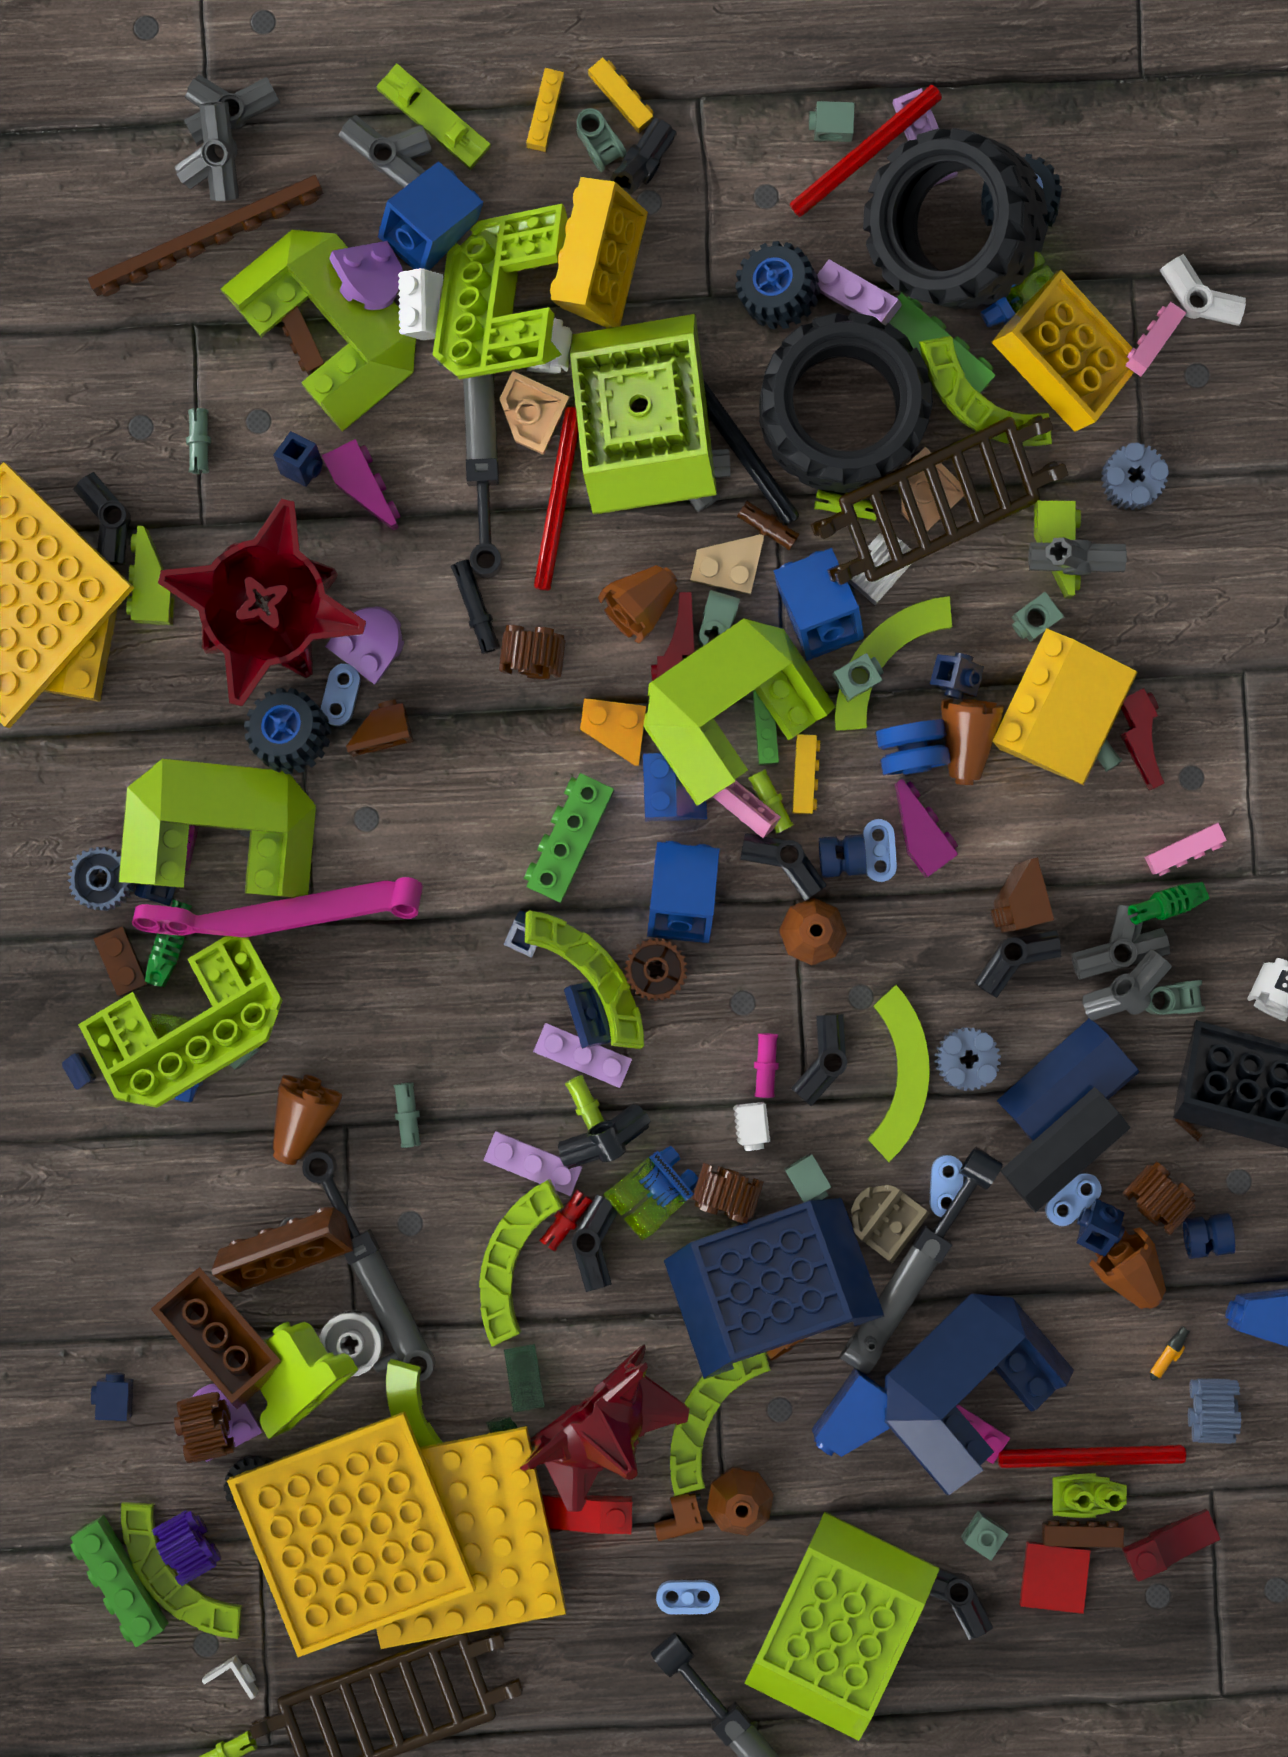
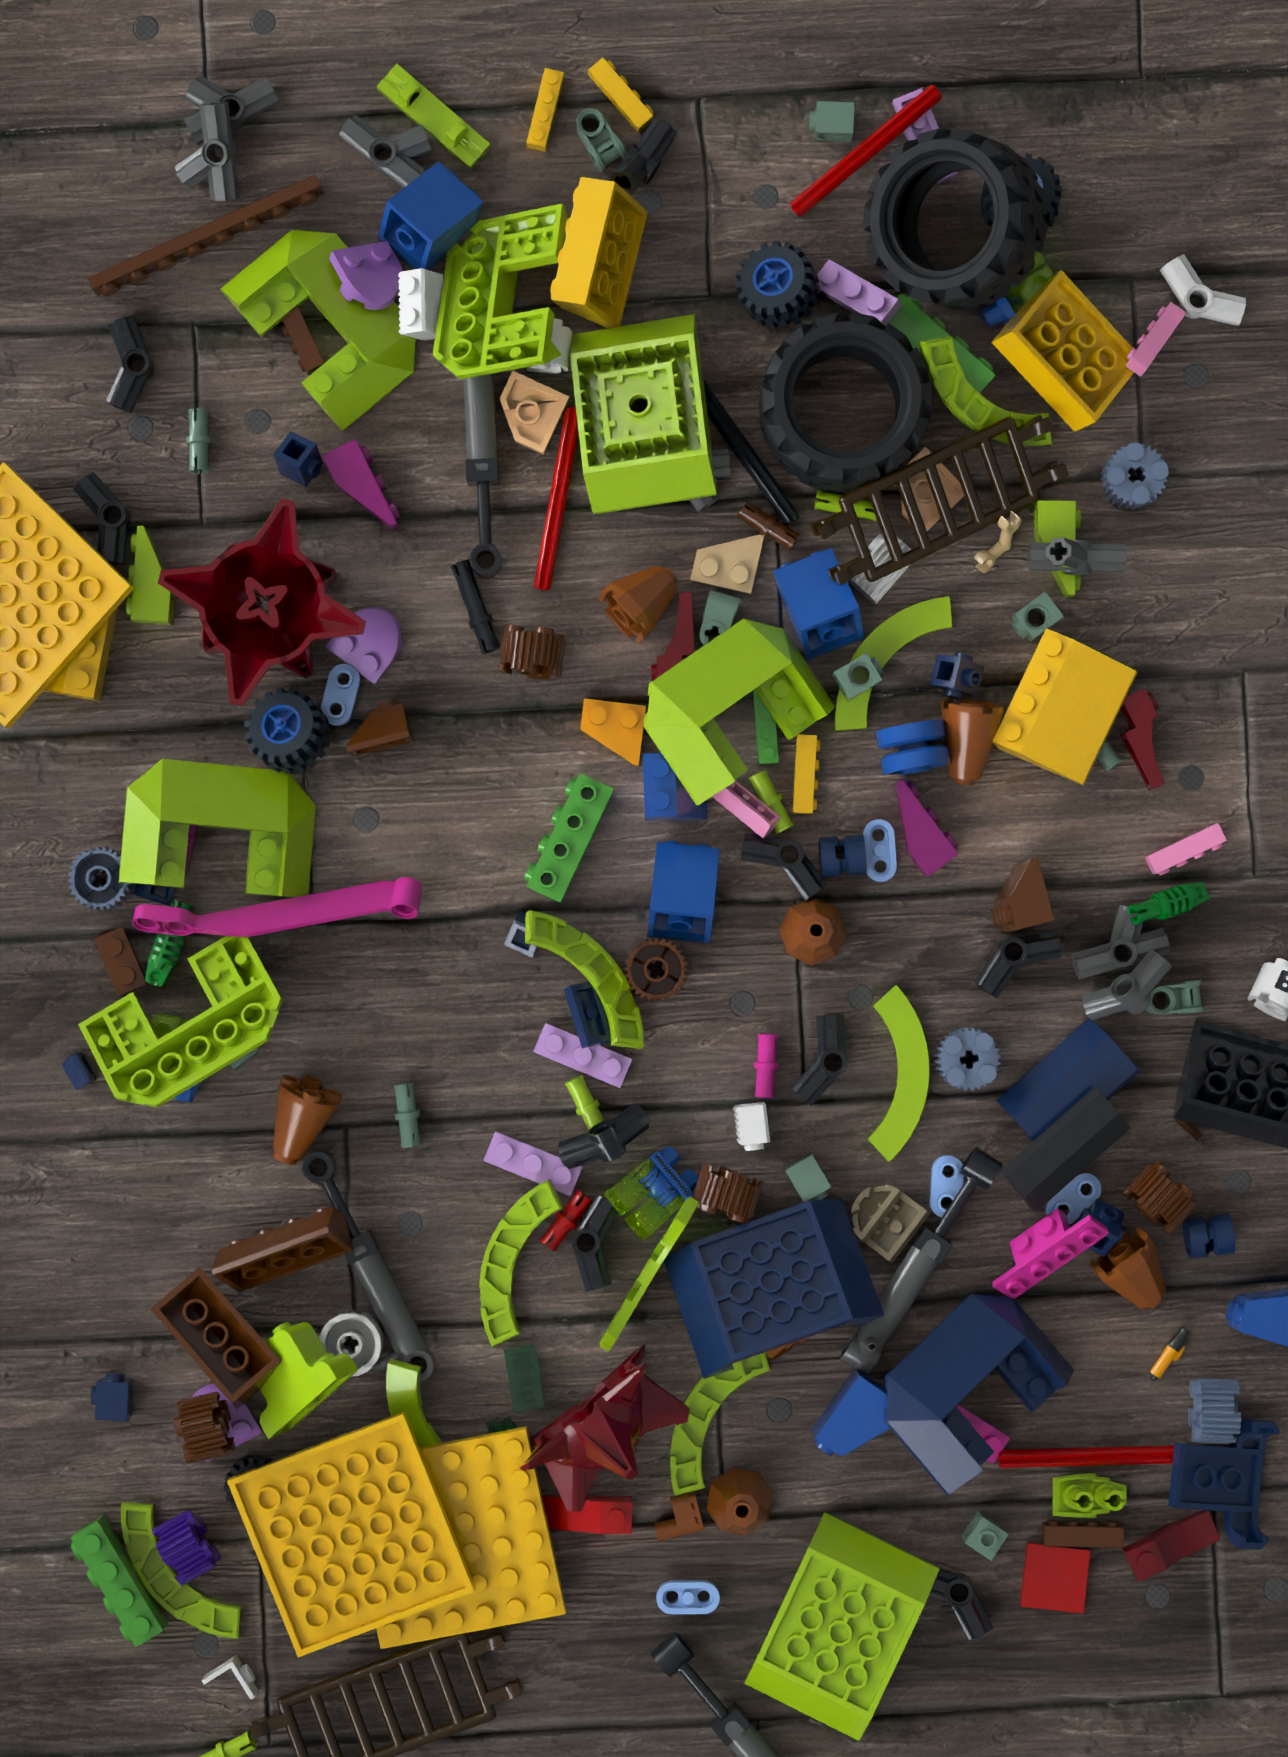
(130, 346): none -> black piece
(648, 1273): none -> lime tile
(1008, 527): none -> tan arm
(1047, 1248): none -> dark pink bracket
(1225, 1480): none -> dark blue piece

